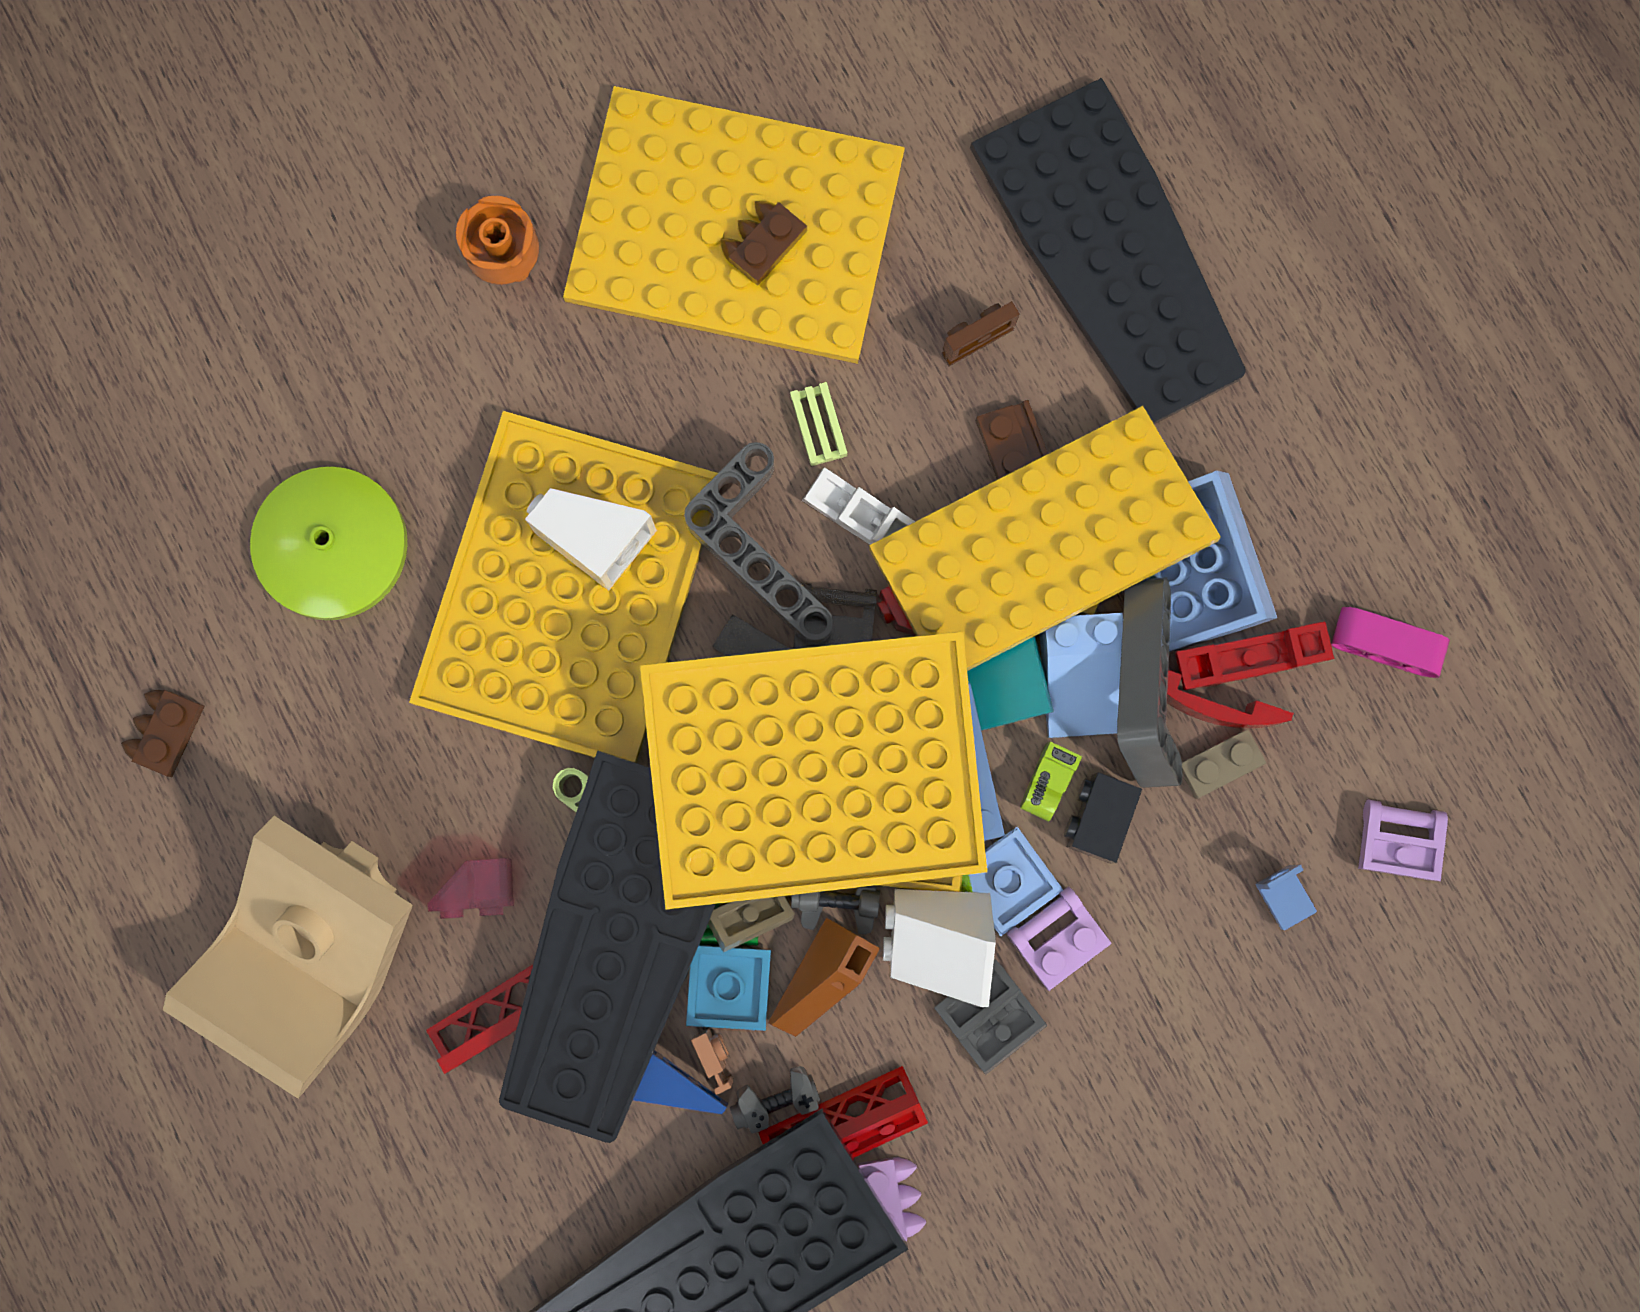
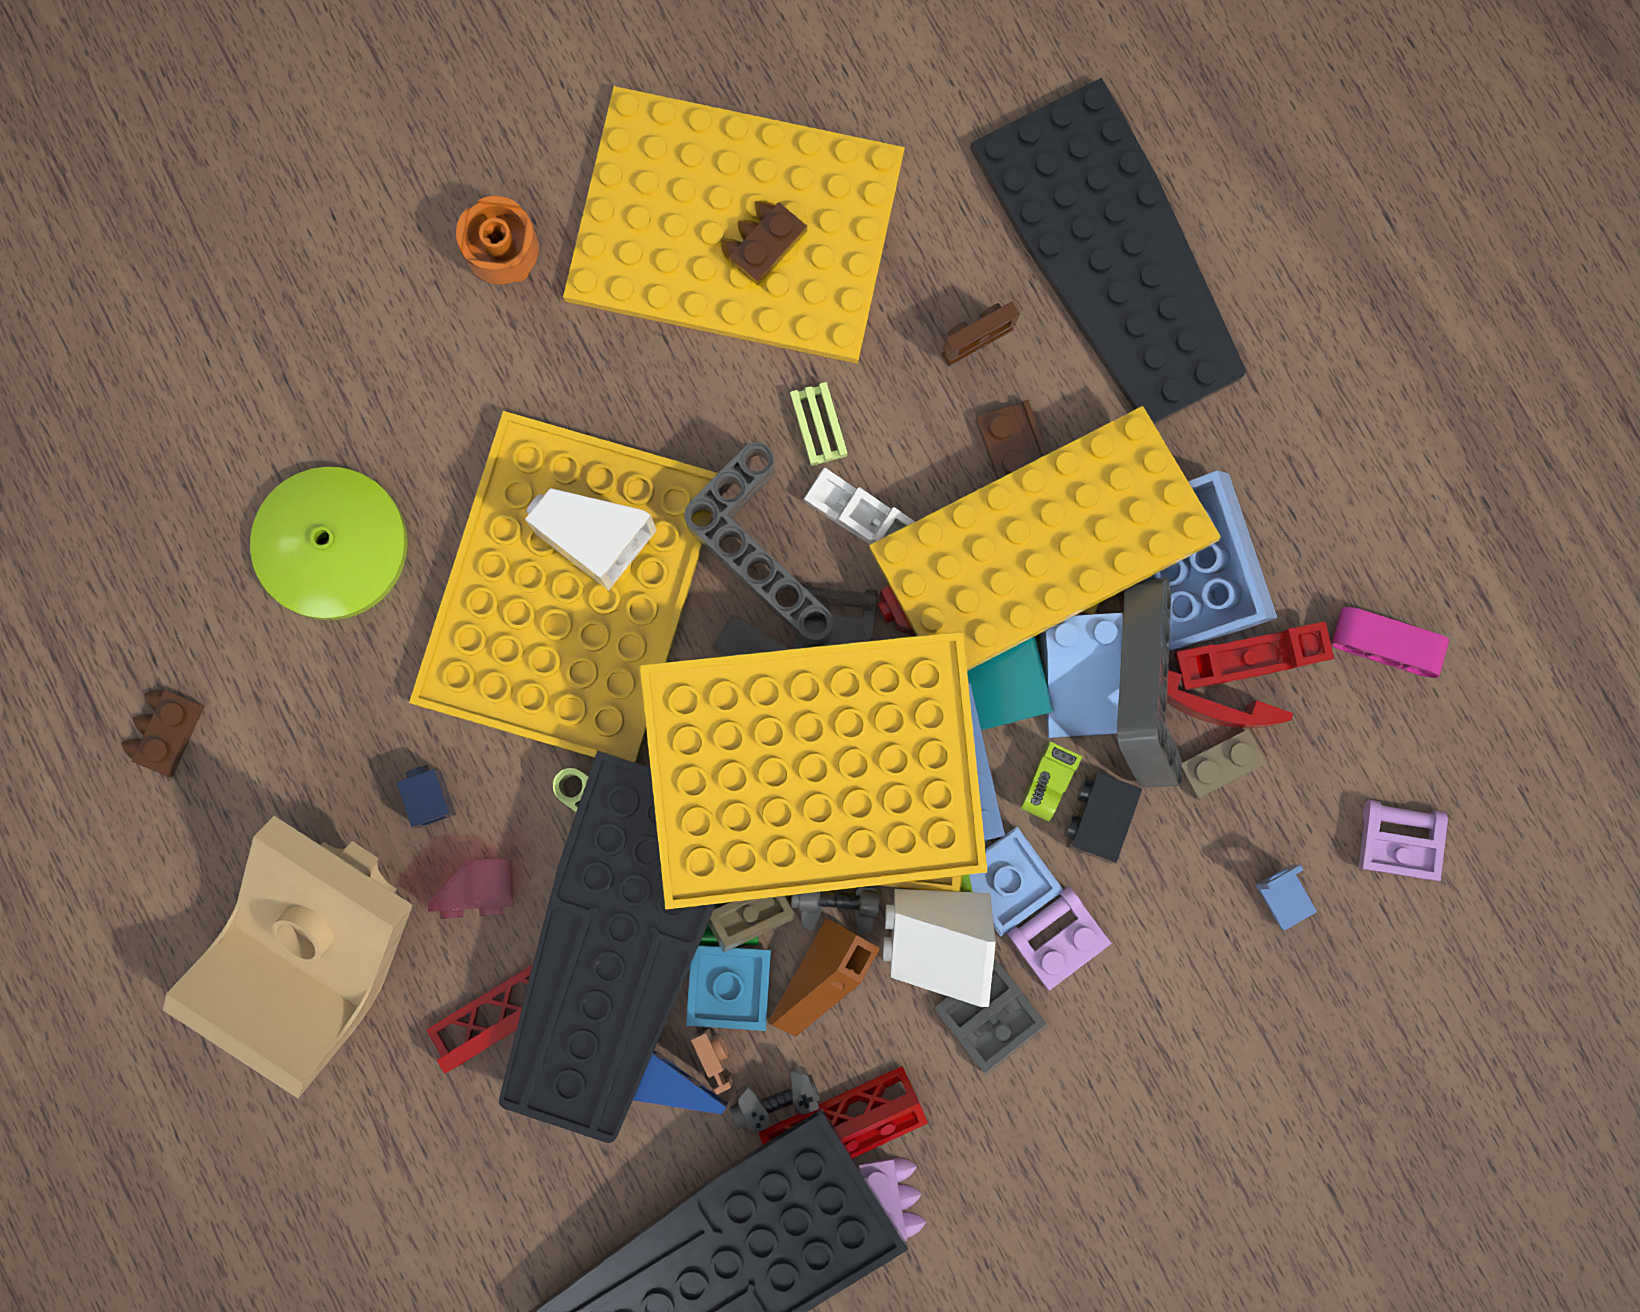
(425, 796): none -> dark blue brick

